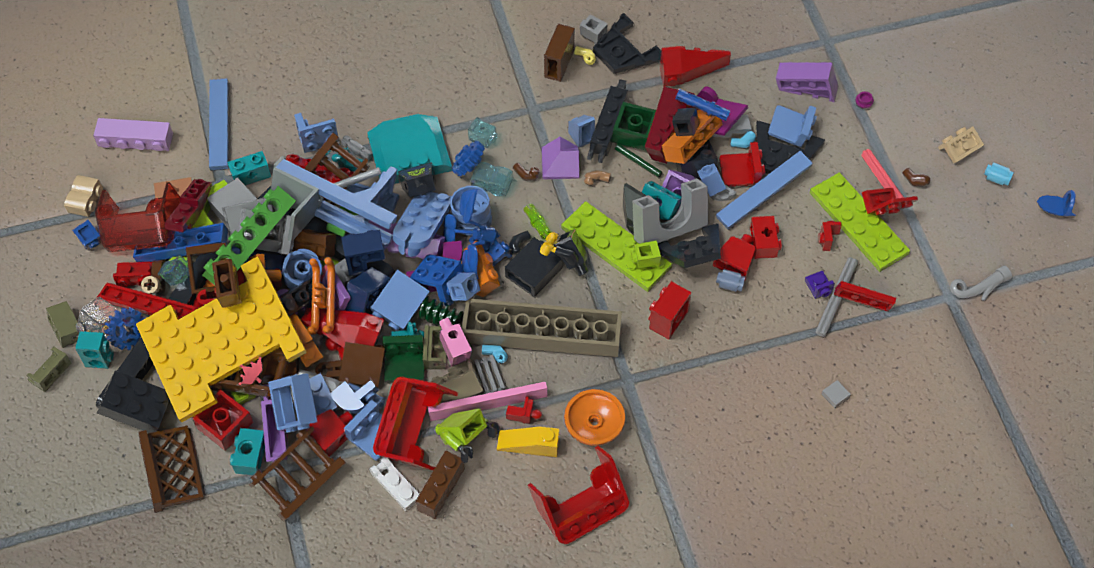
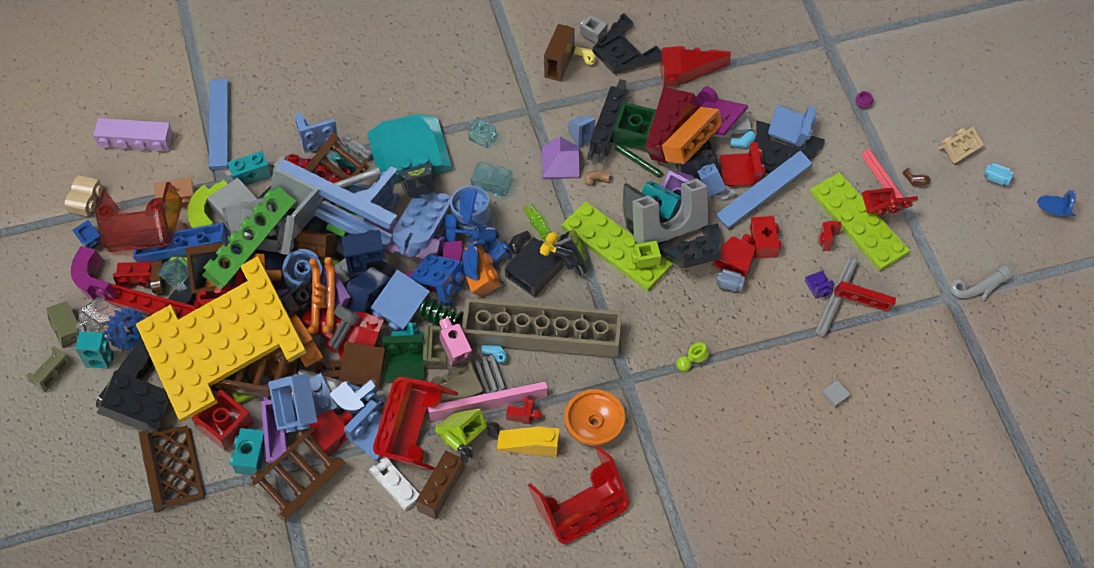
(83, 273): none -> magenta arch
(154, 290): tan bush -> none
(190, 206): dark red slope -> none
(226, 283): reddish brown brick -> none
(251, 373): coral piece -> none
(348, 319): none -> dark grey piece
(463, 286): medium blue brick -> none
(468, 158): blue gear -> none
(531, 174): reddish brown arm -> none
(669, 309): red brick -> none
(686, 122): black brick -> none
(697, 353): none -> lime plate
(704, 105): blue pin -> none
(808, 78): medium lavender wedge -> none

